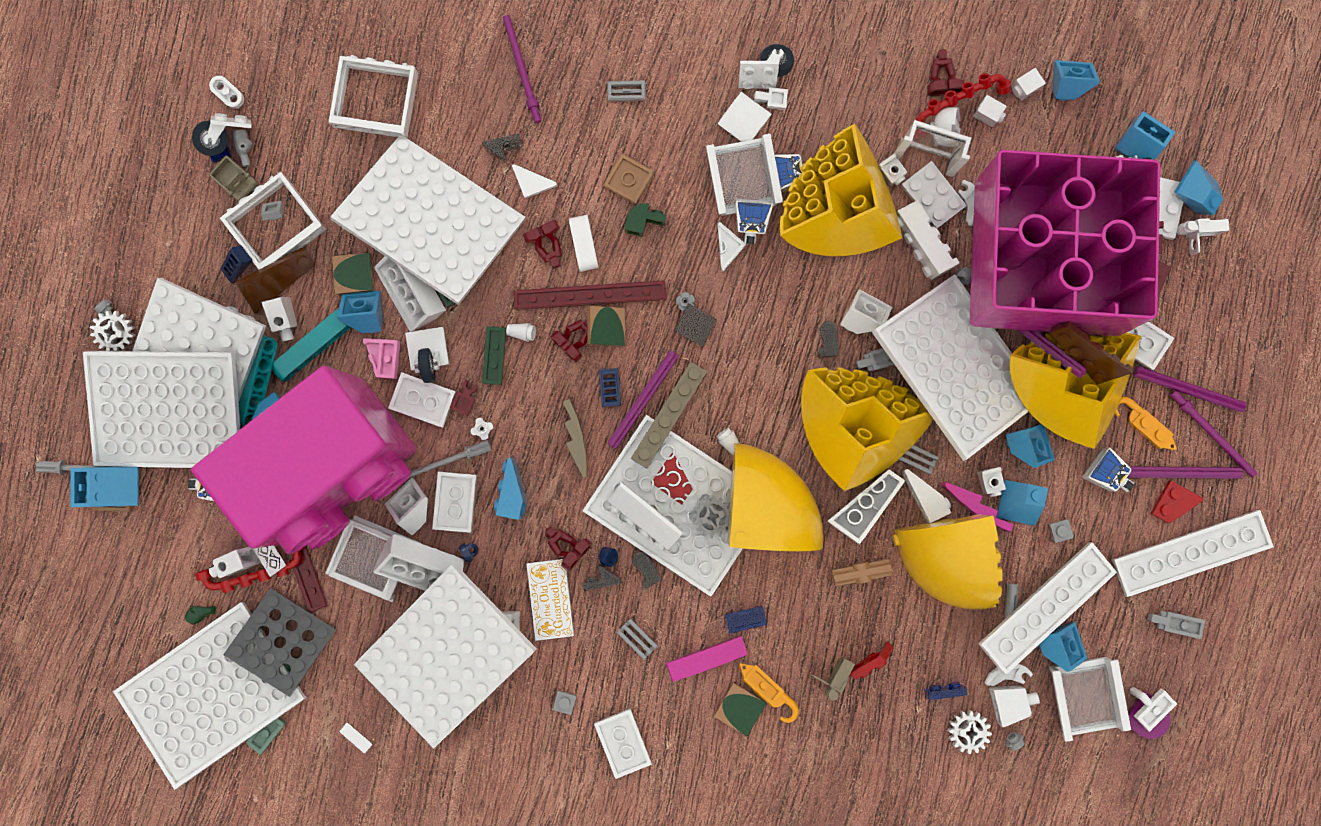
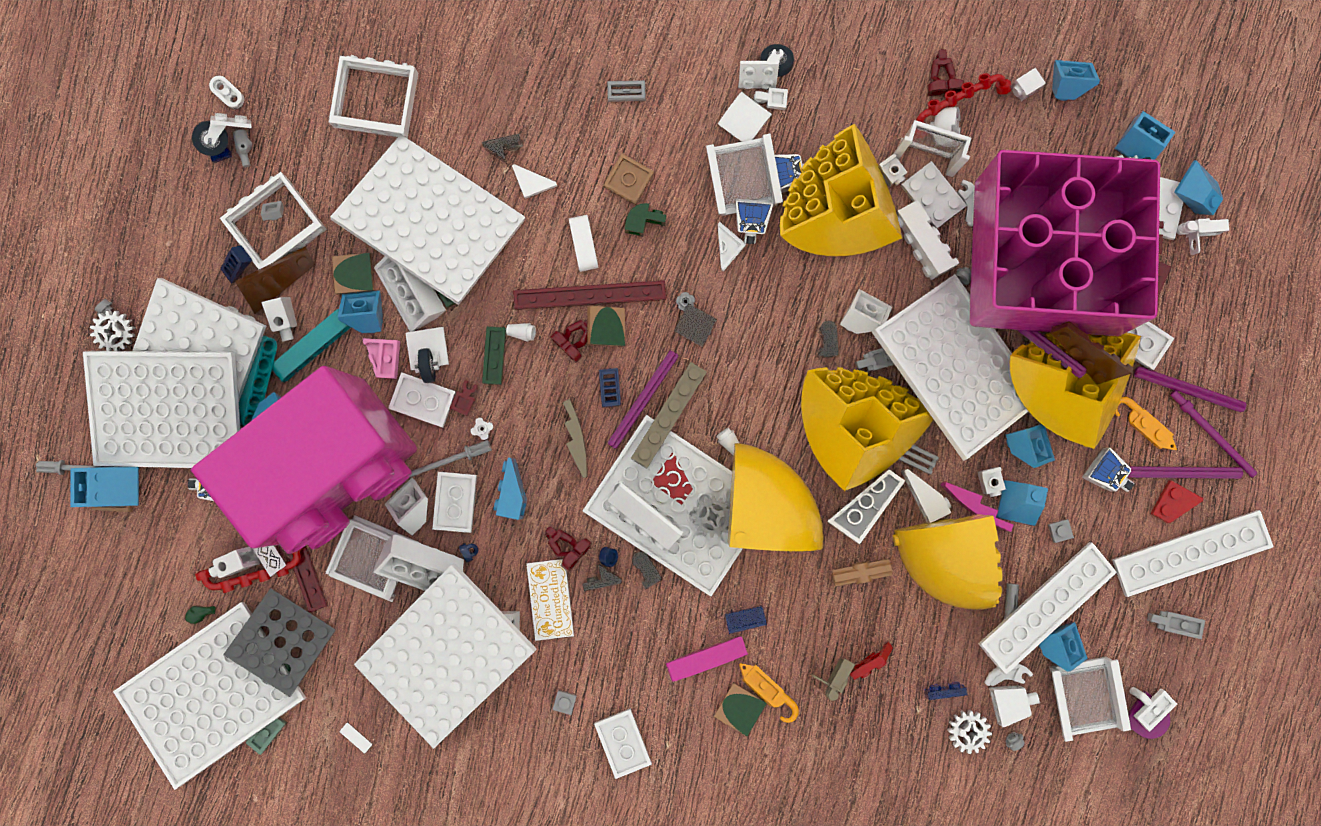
(233, 178): dark tan piece -> none
(531, 102): magenta bar -> none
(545, 230): dark red piece -> none
(648, 650): light grey tile -> none
(990, 111): white brick -> none

